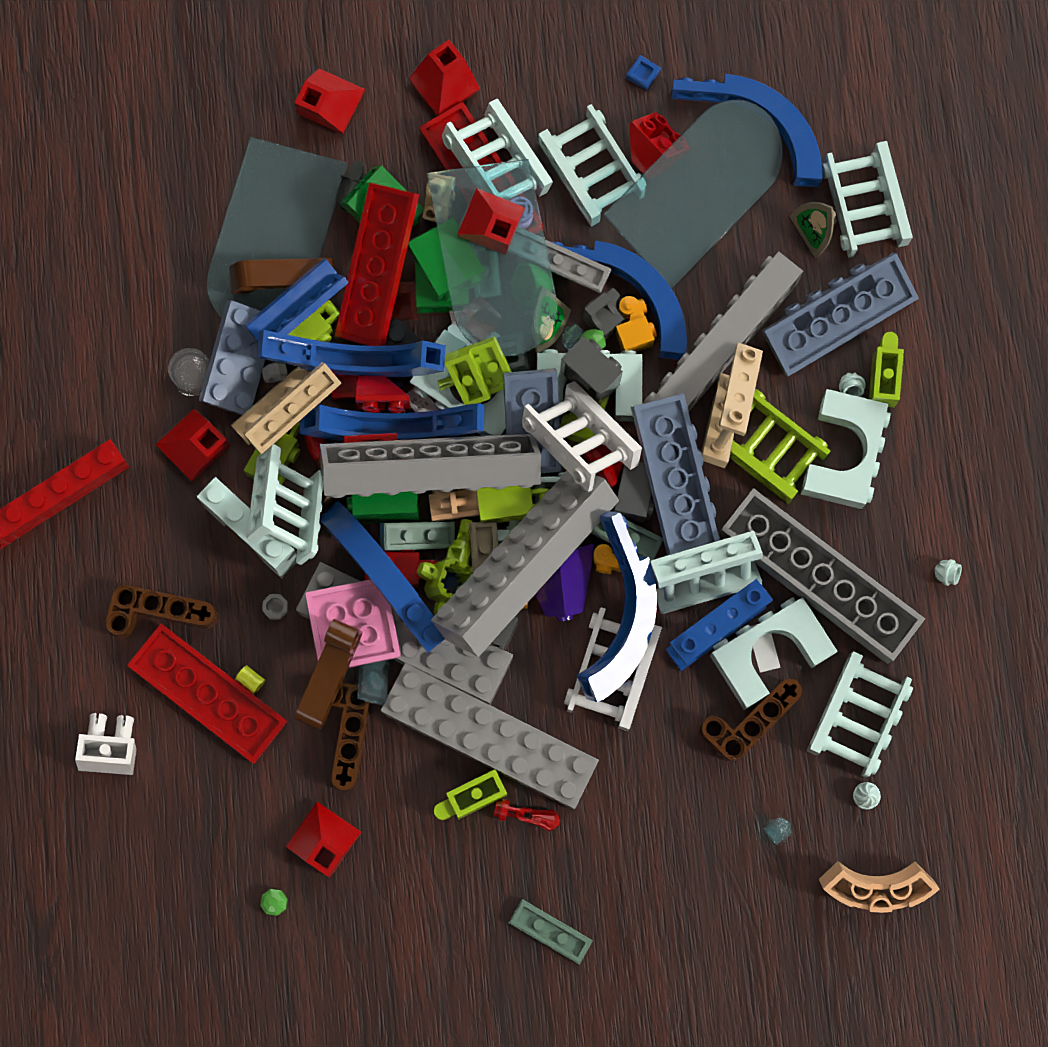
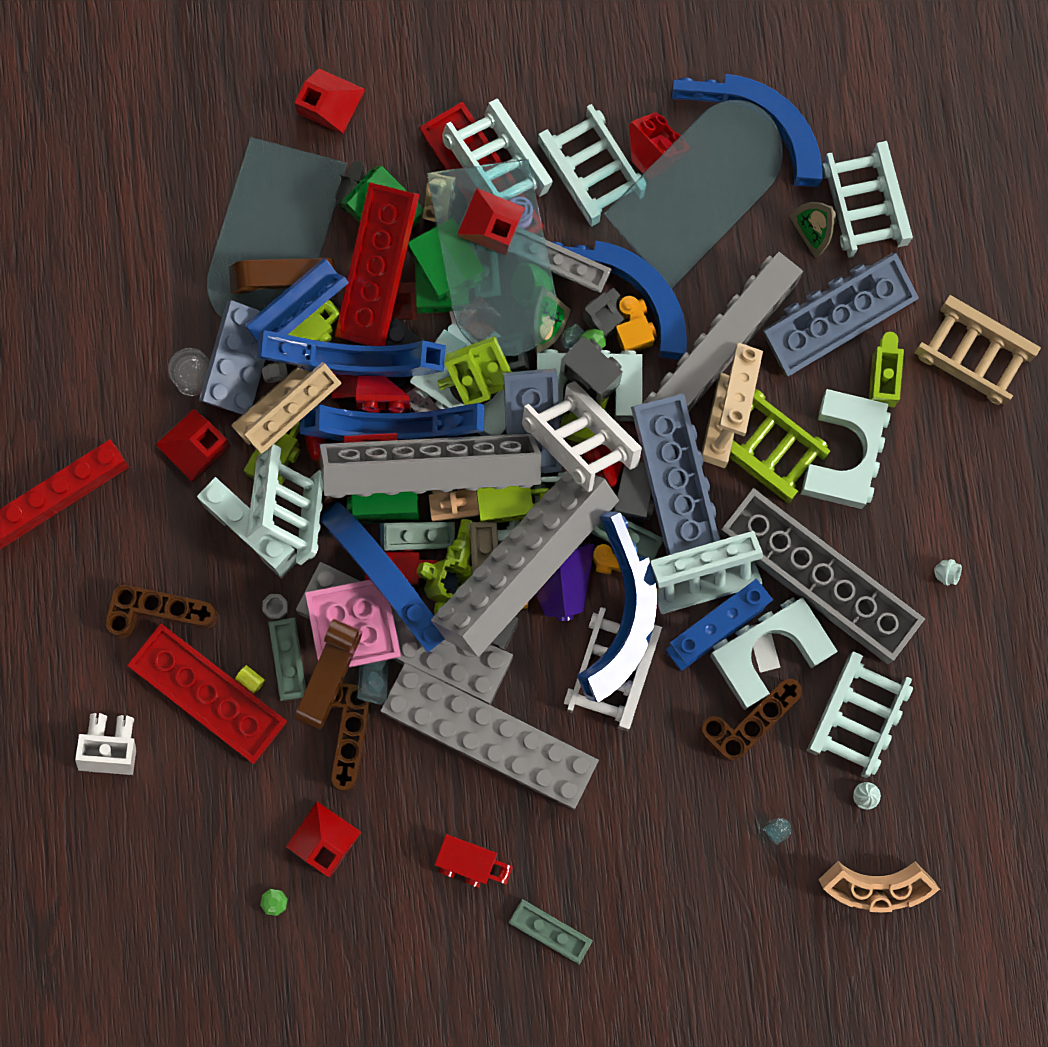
(287, 659): none -> sand green tile
(444, 78): red slope -> none
(470, 861): none -> red brick
(471, 796): lime brick -> none
(543, 818): red piece -> none
(643, 72): blue tile -> none
(852, 384): light aqua plate -> none
(999, 336): none -> tan fence

